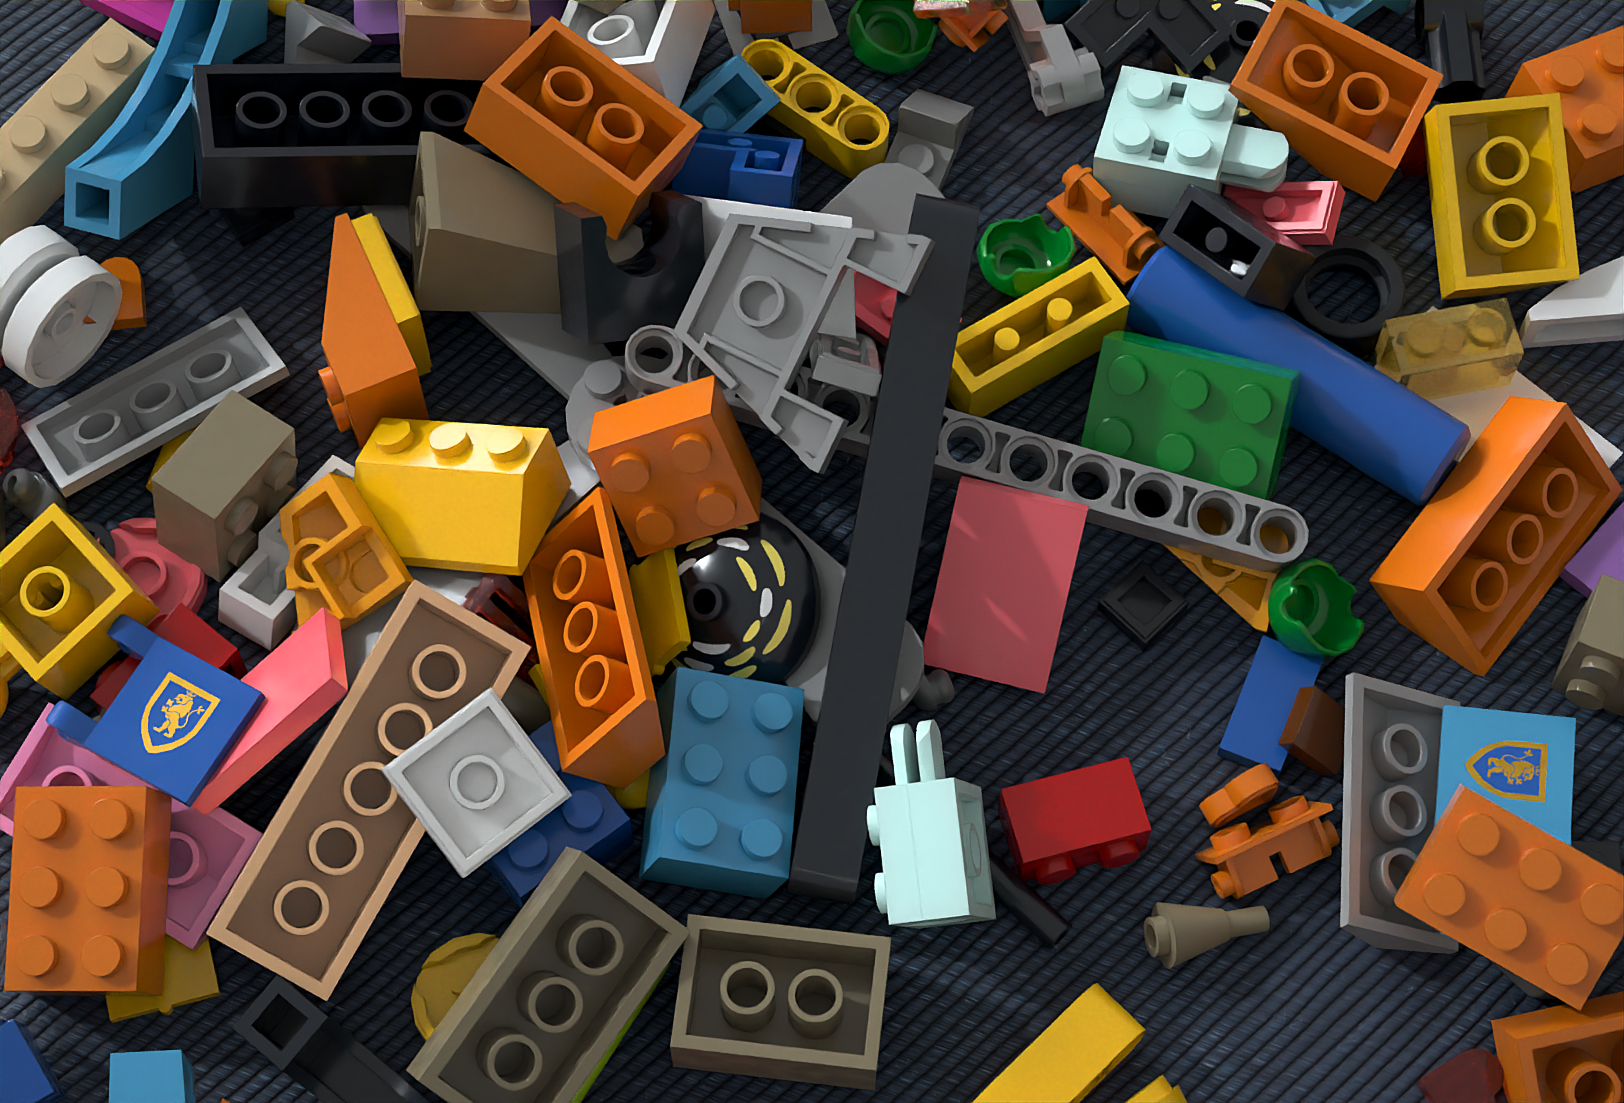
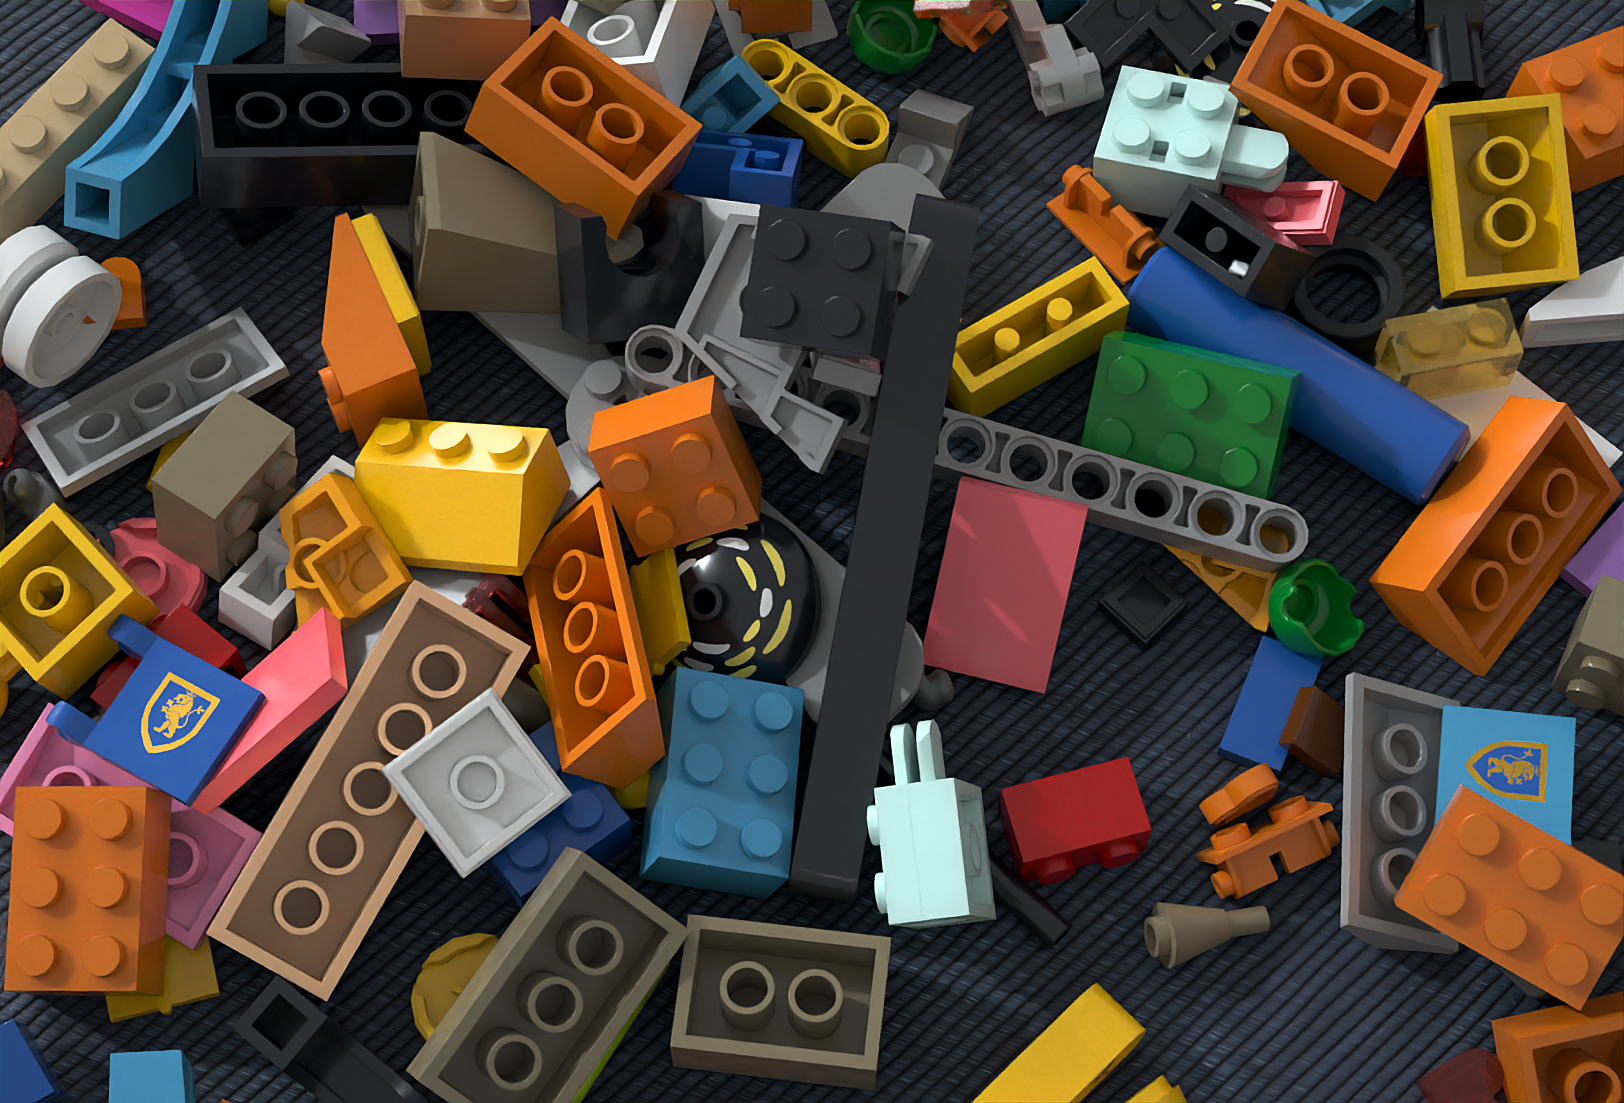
(823, 282): none -> black brick
(1024, 254): green hair -> none

